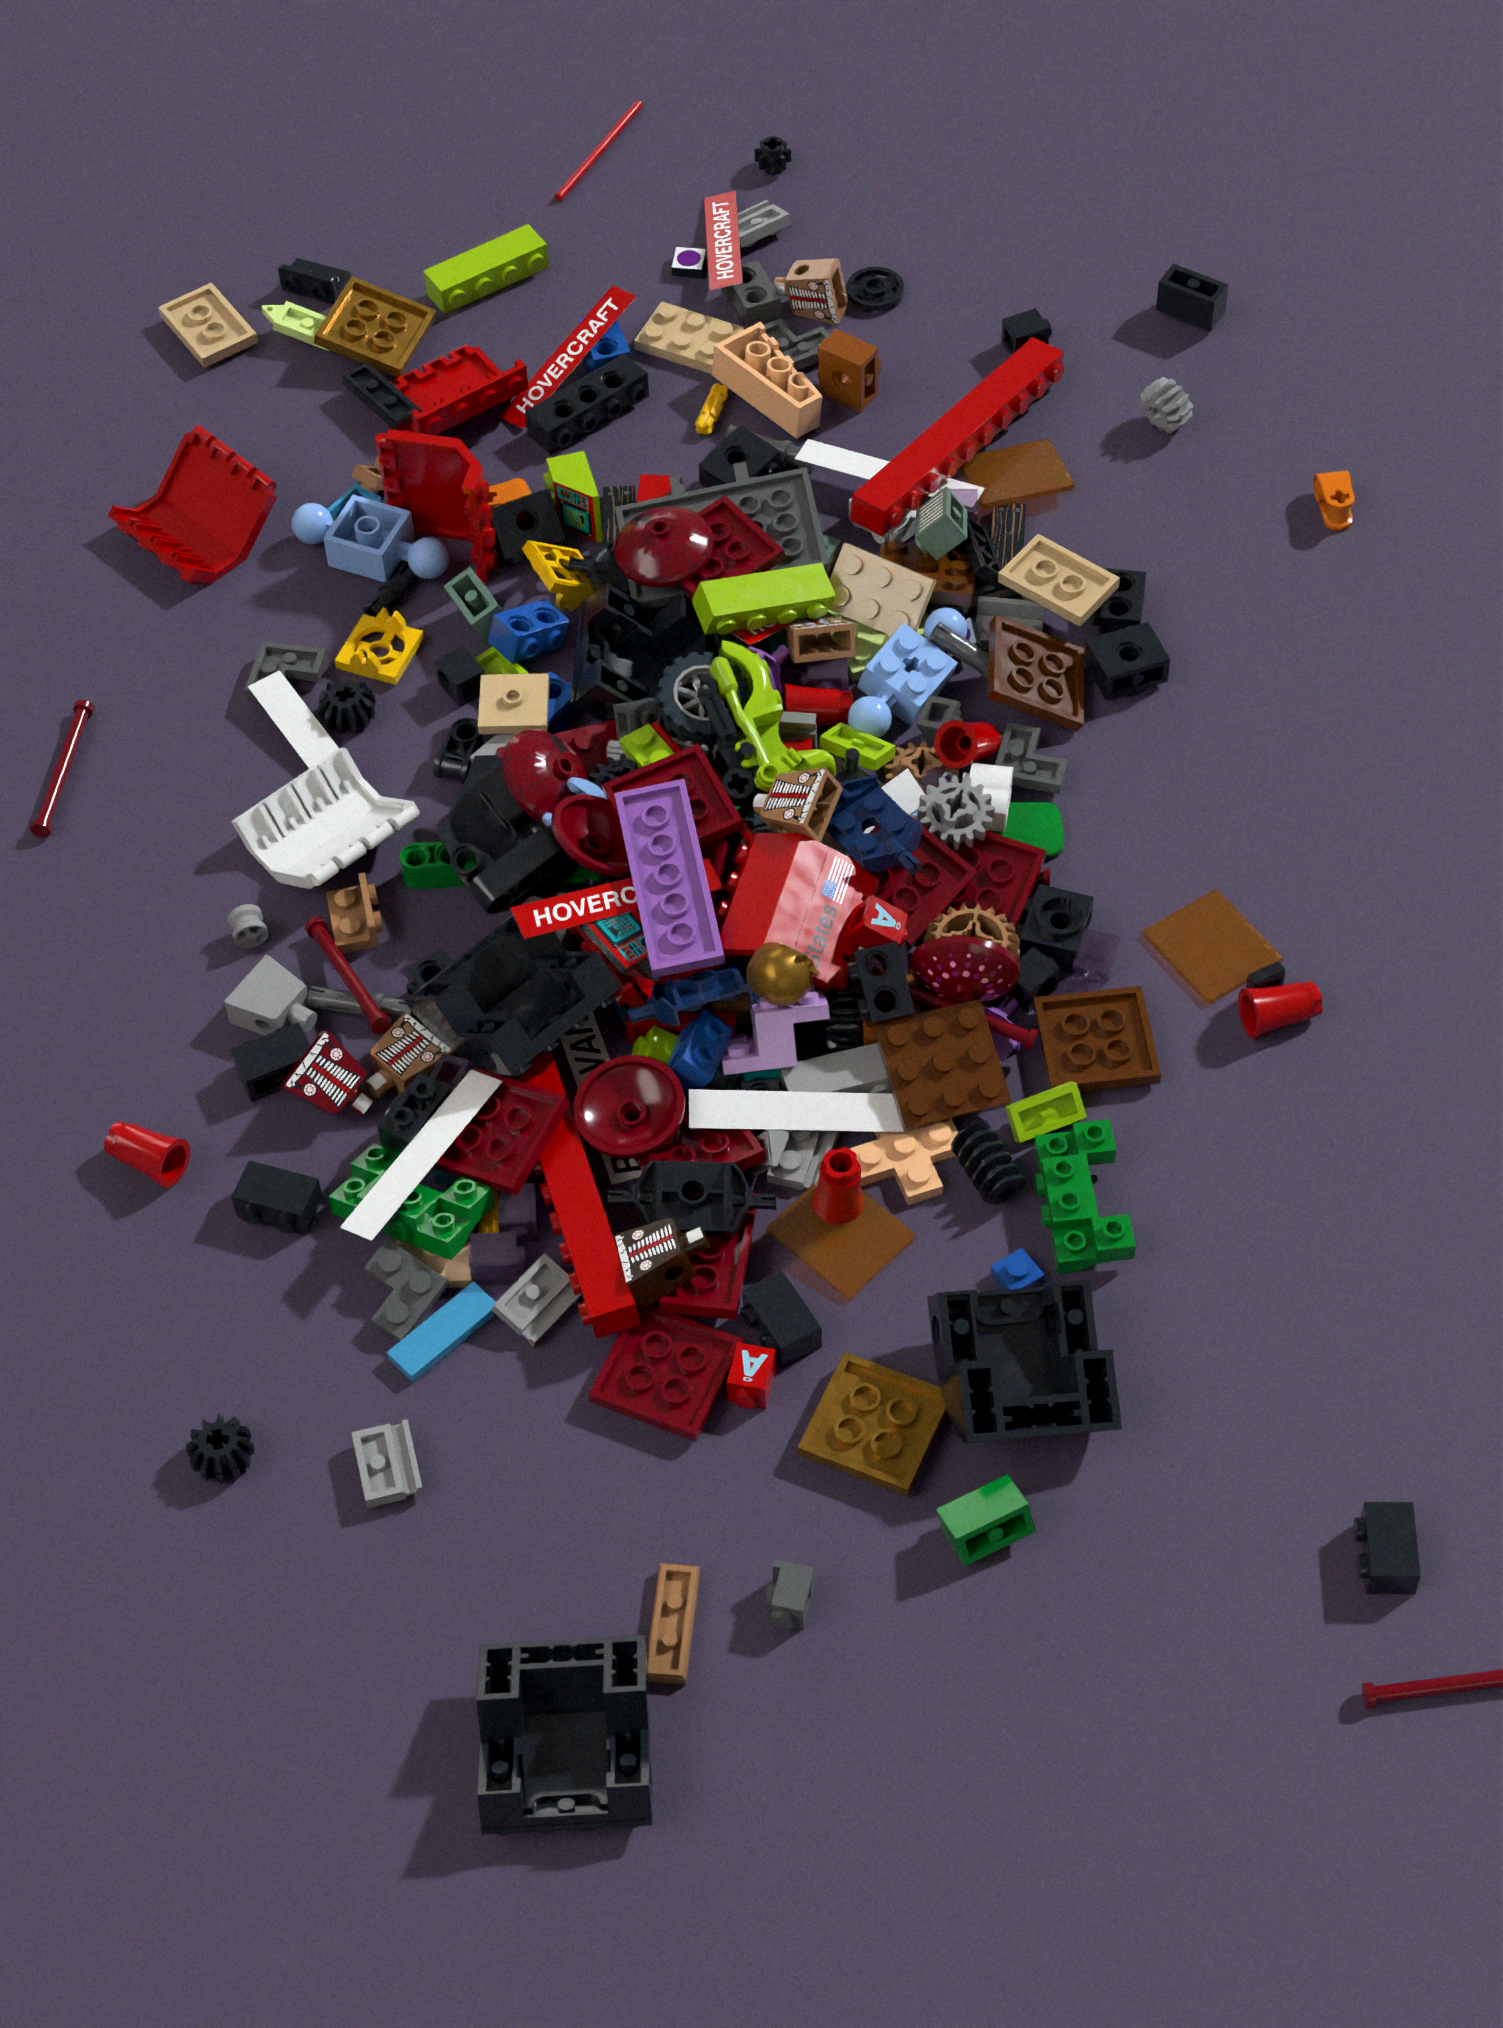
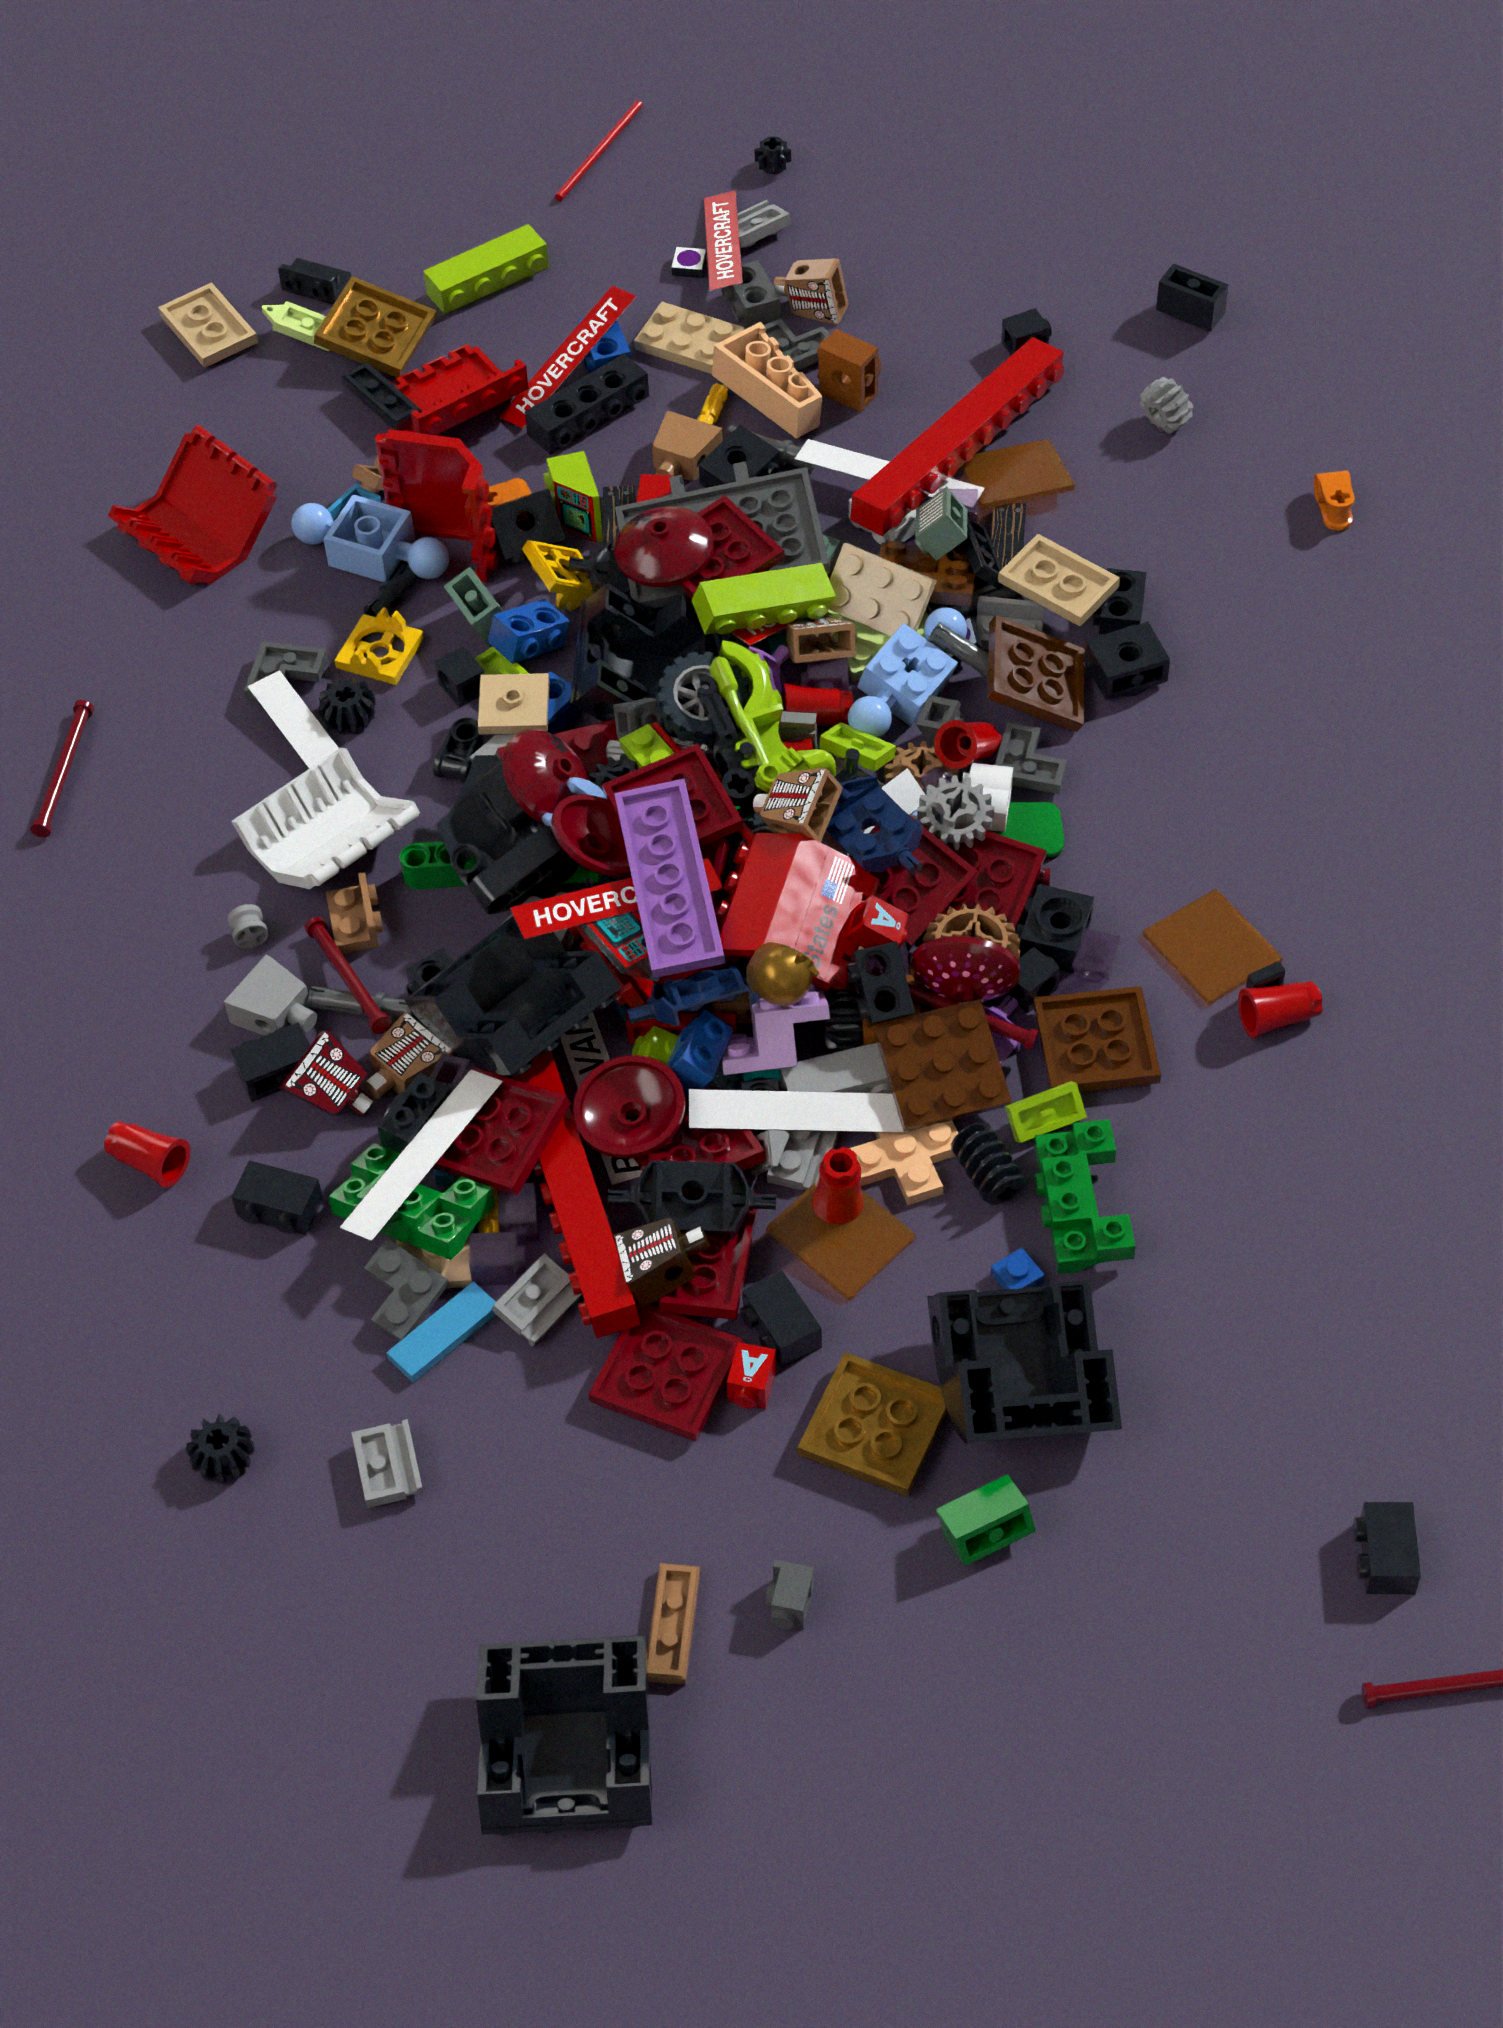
(683, 445): none -> medium nougat torso
(875, 292): black wheel -> none

